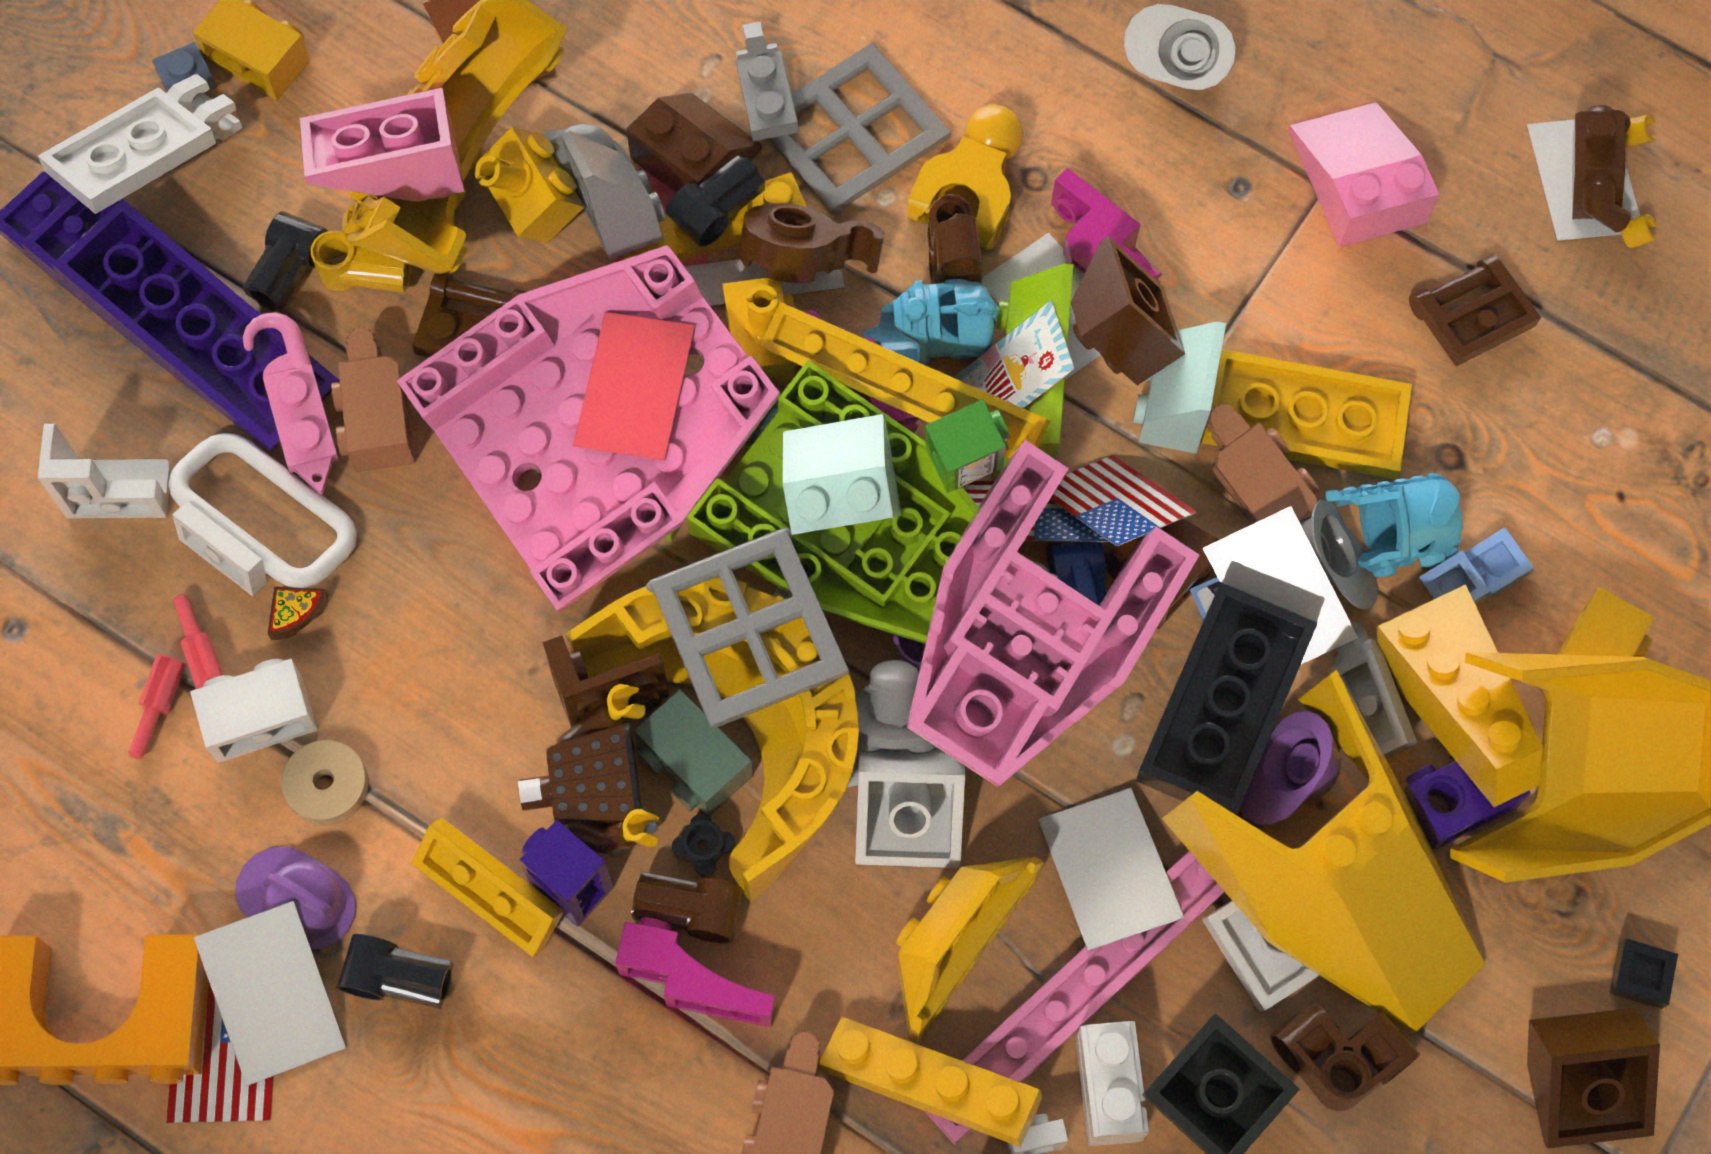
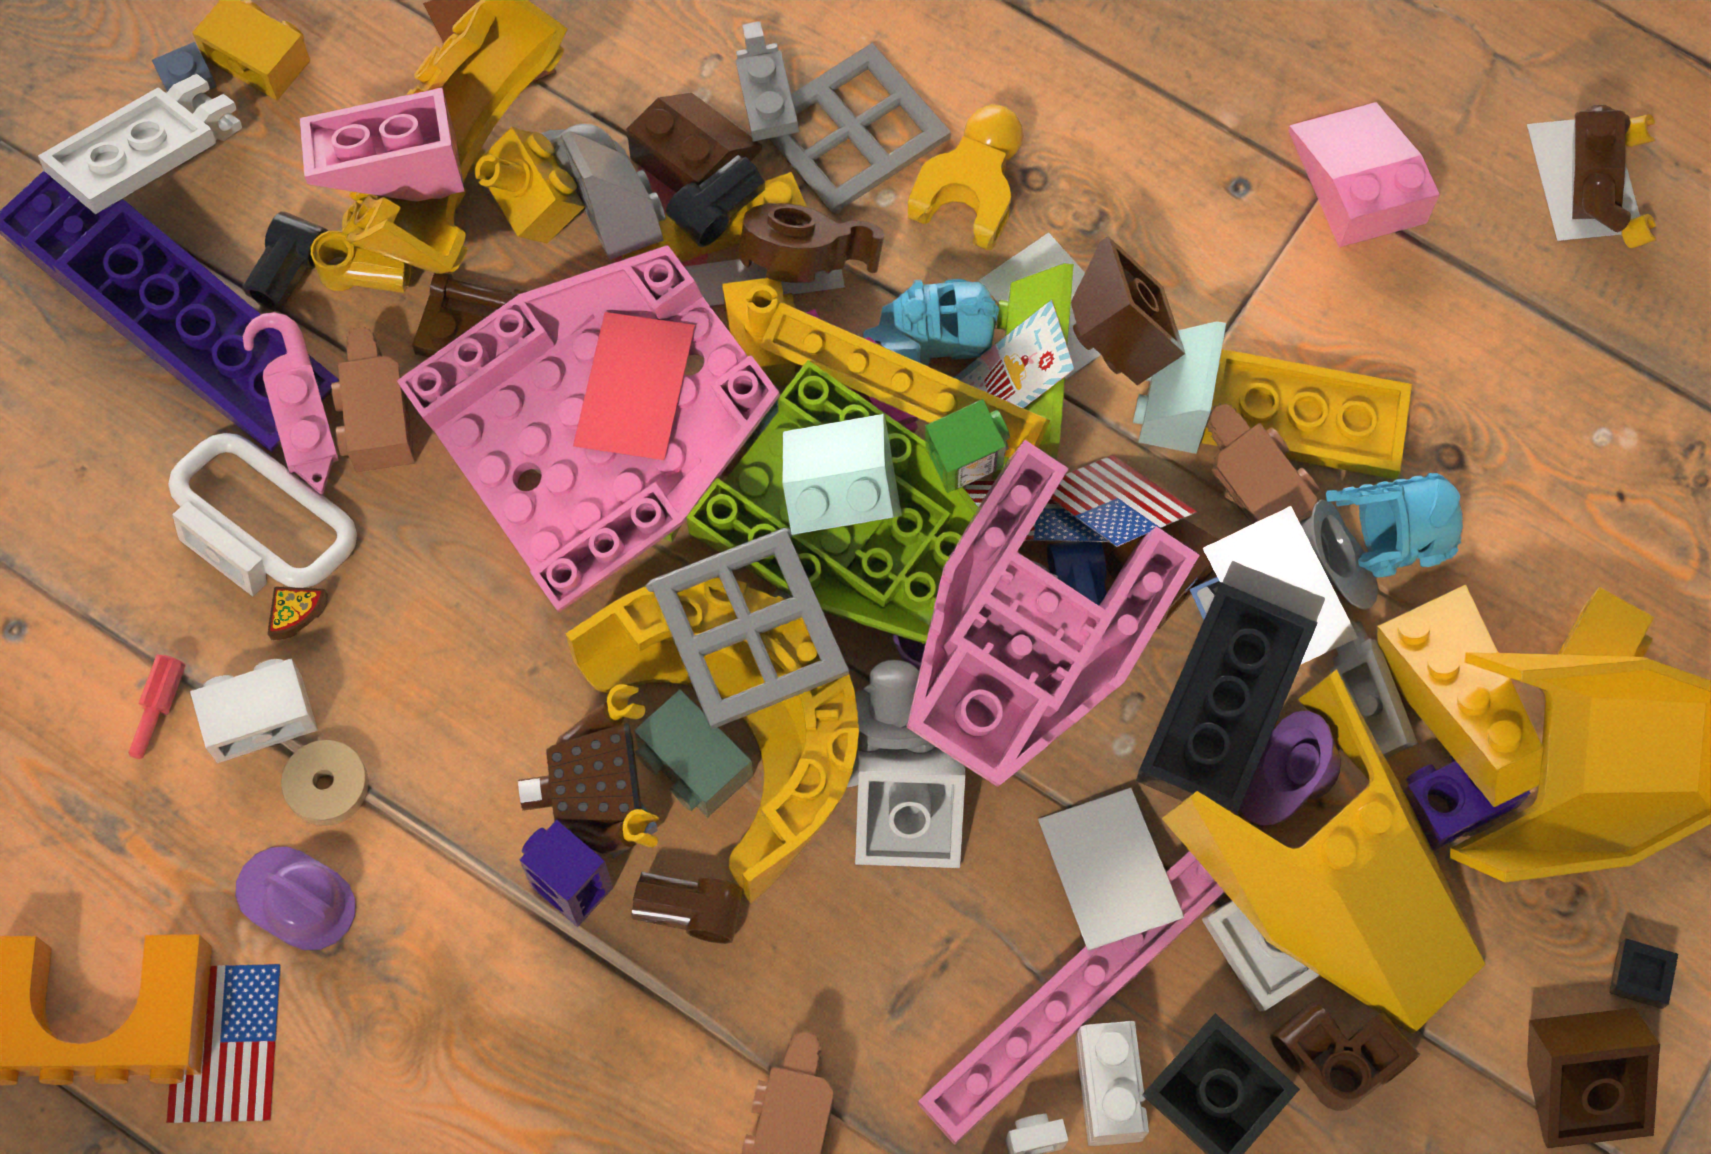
(102, 486): white panel -> none
(196, 645): coral axle -> none
(269, 993): white sticker -> none
(381, 969): black piece -> none
(487, 887): yellow plate -> none
(584, 694): reddish brown bracket -> none
(654, 954): dark pink slope -> none
(700, 830): black plate -> none
(931, 1081): yellow plate -> none
(954, 242): reddish brown piece -> none
(956, 933): yellow wedge -> none
(1095, 220): dark pink plate -> none
(1179, 46): white piece -> none
(1480, 322): reddish brown plate -> none
(1483, 569): light blue slope -> none

